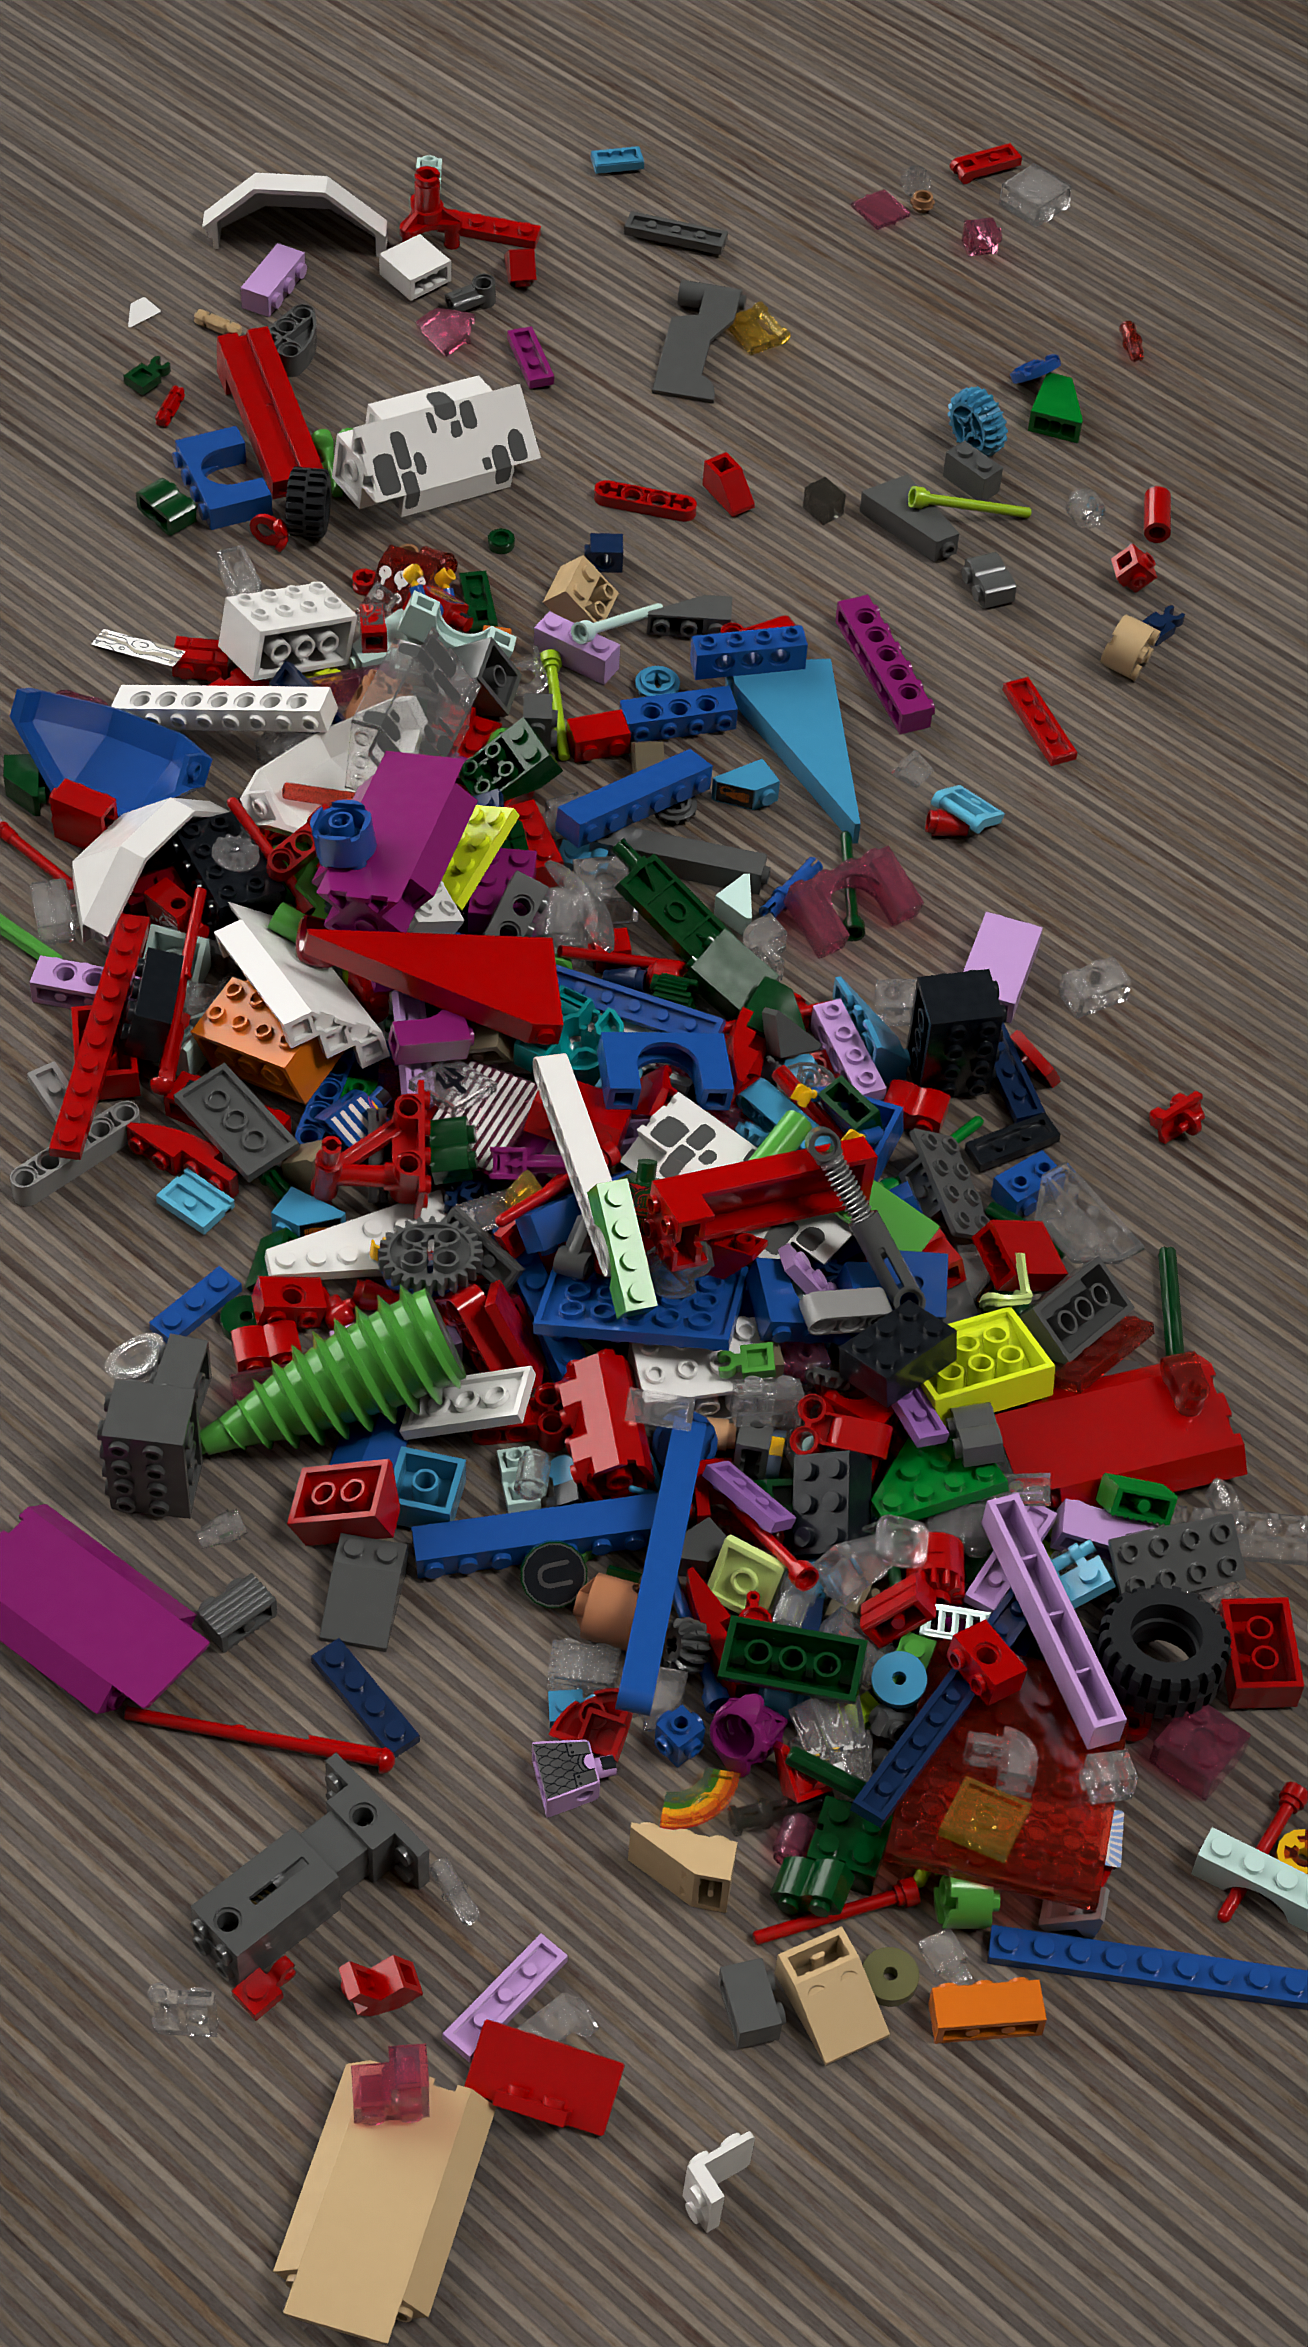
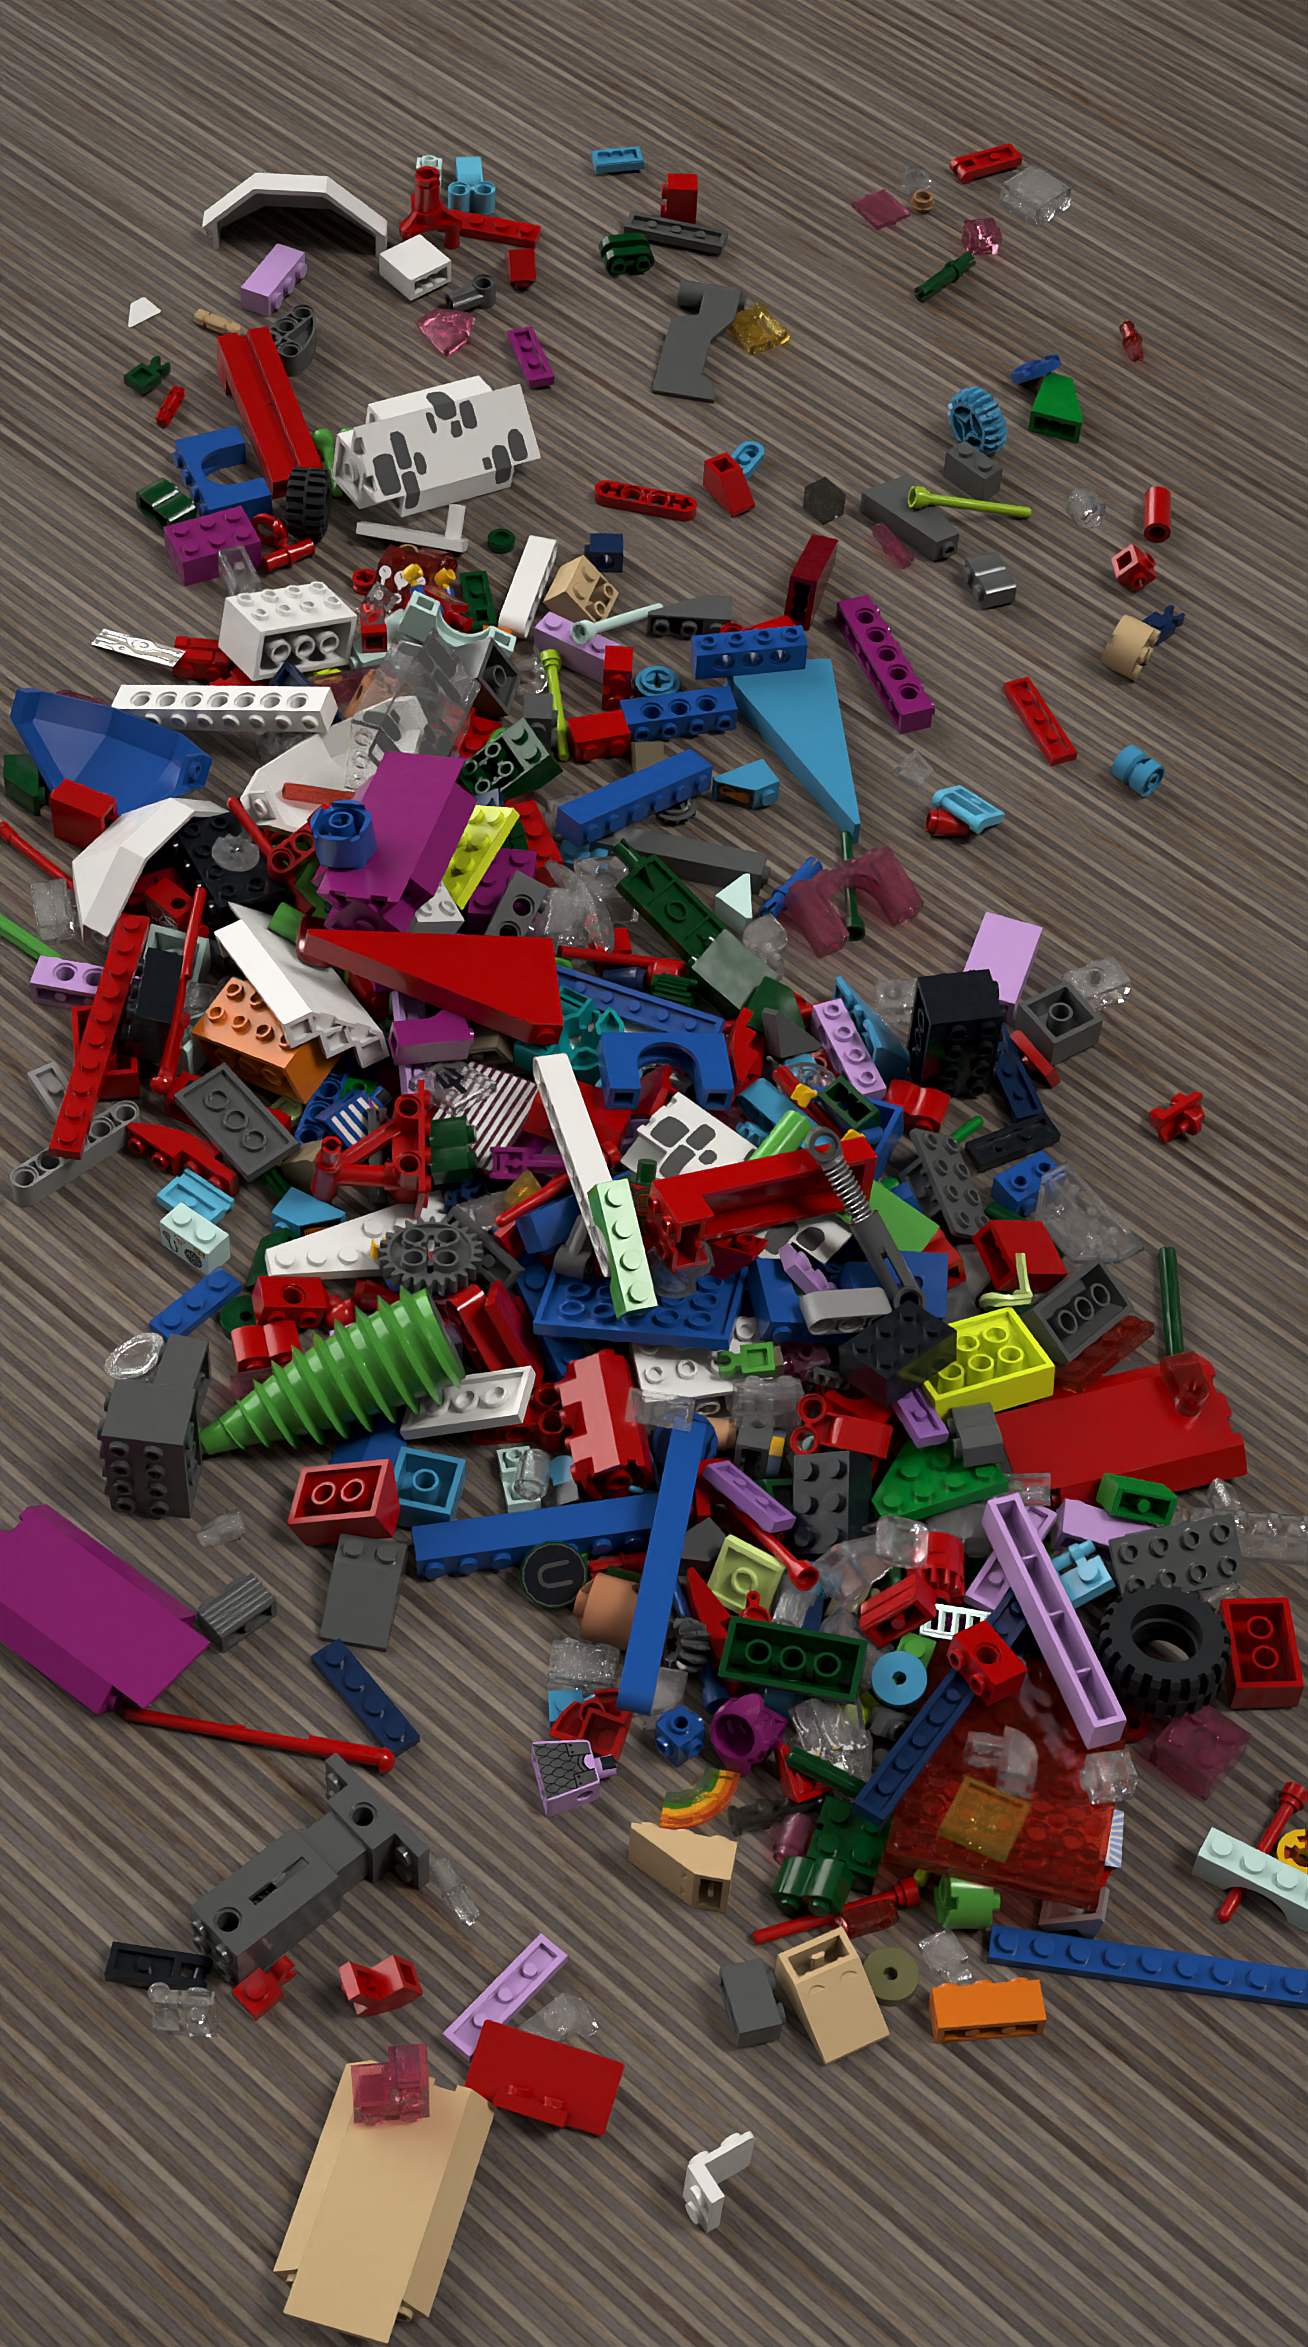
(150, 1965): none -> black plate
(194, 1239): none -> light aqua brick
(195, 543): none -> magenta brick
(287, 555): none -> red pin
(291, 1108): none -> yellowish green tile
(450, 541): none -> white piece
(470, 190): none -> medium azure piece
(528, 585): none -> white beam
(617, 676): none -> red brick
(626, 253): none -> dark green brick
(631, 1562): none -> red axle
(680, 197): none -> red brick
(749, 457): none -> dark azure plate
(810, 579): none -> dark red slope
(866, 1918): none -> clear red beam
(892, 545): none -> clear pink axle
(952, 271): none -> dark green pin
(1058, 1022): none -> dark grey brick
(1141, 773): none -> dark azure wheel

